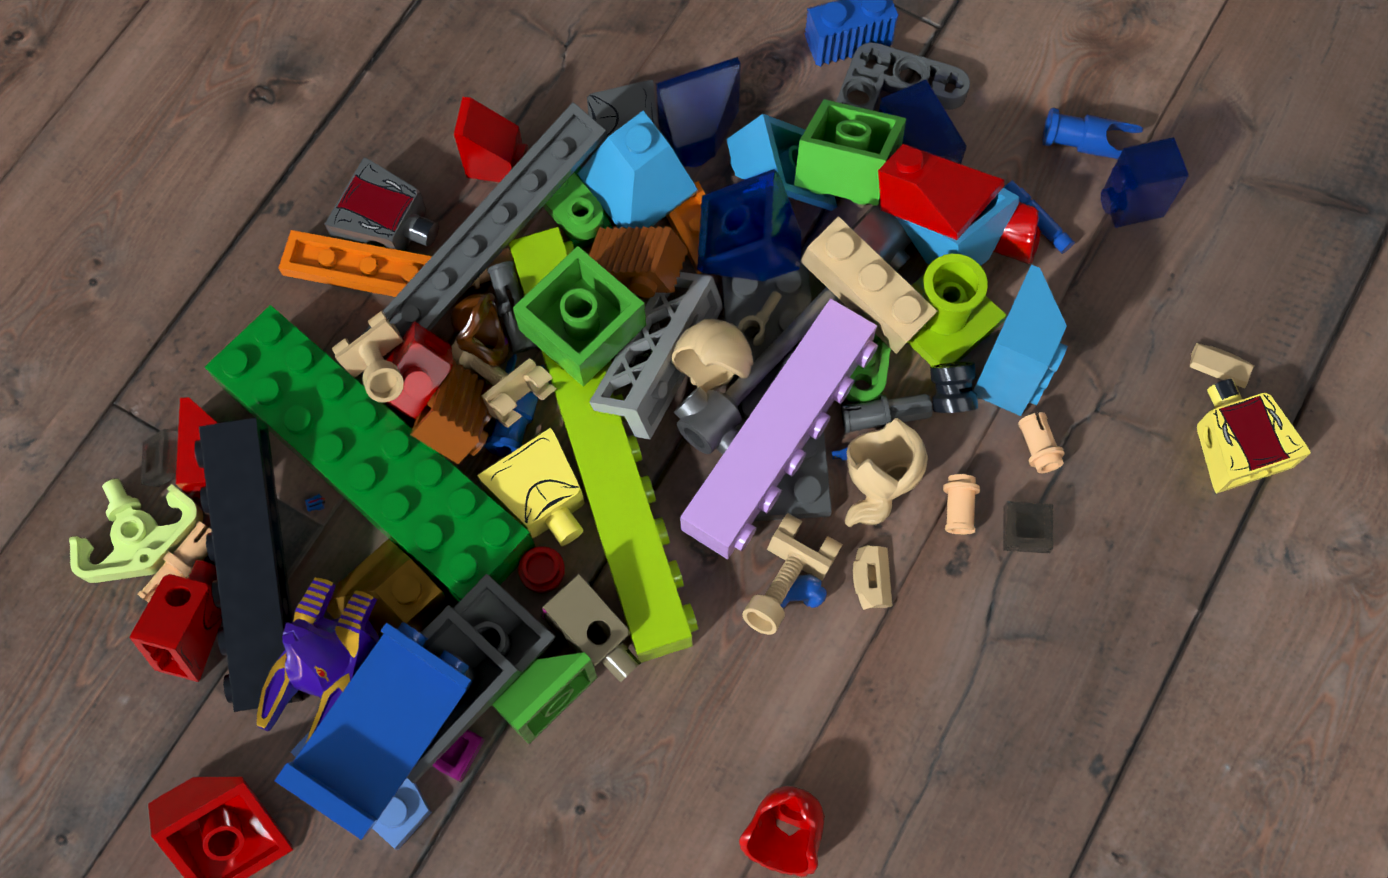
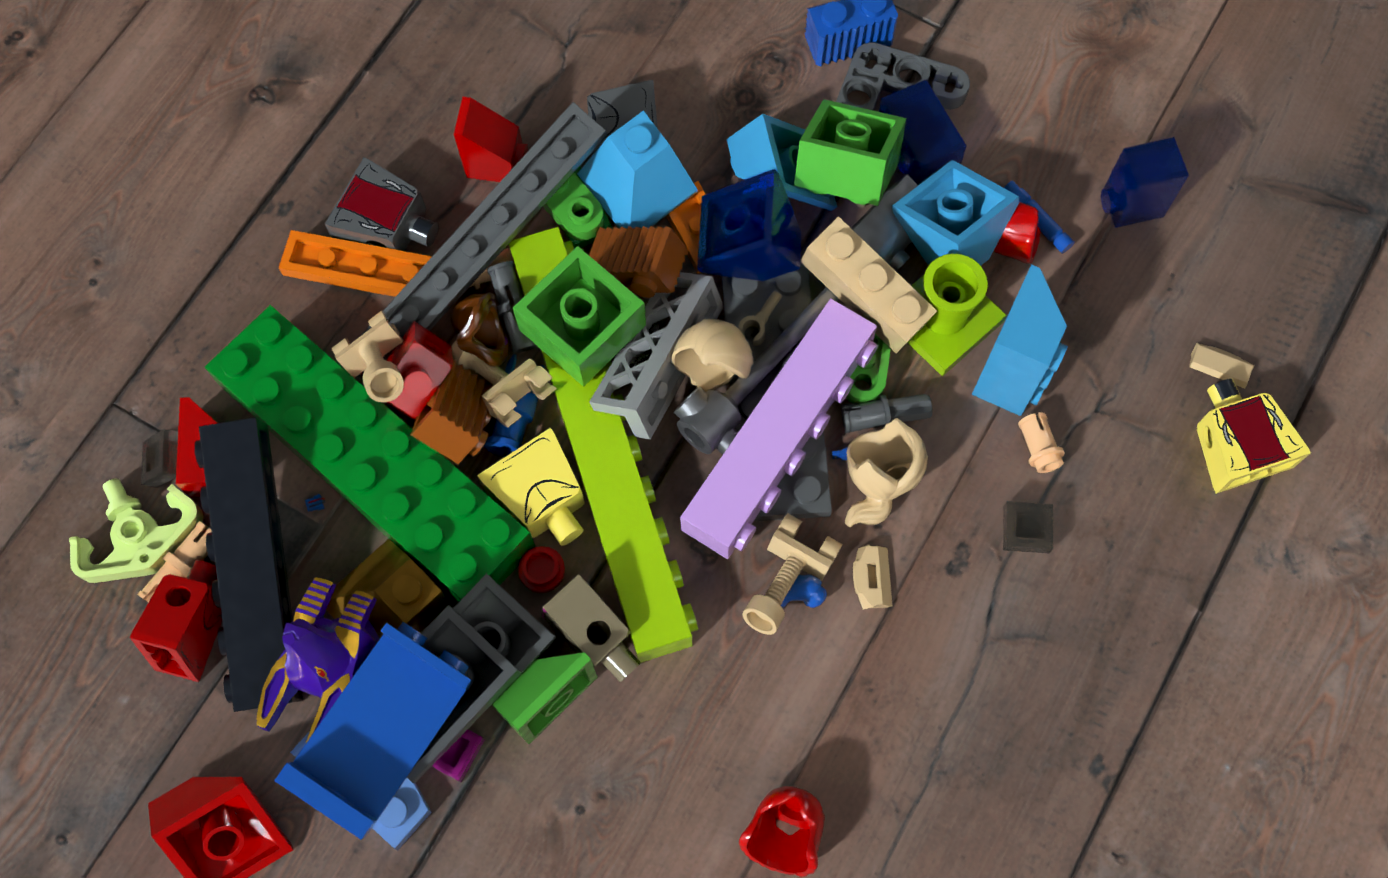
(699, 110): clear blue slope -> none
(935, 191): red slope -> none
(954, 387): black wheel -> none
(961, 503): light nougat pin -> none
(1085, 133): blue piece -> none

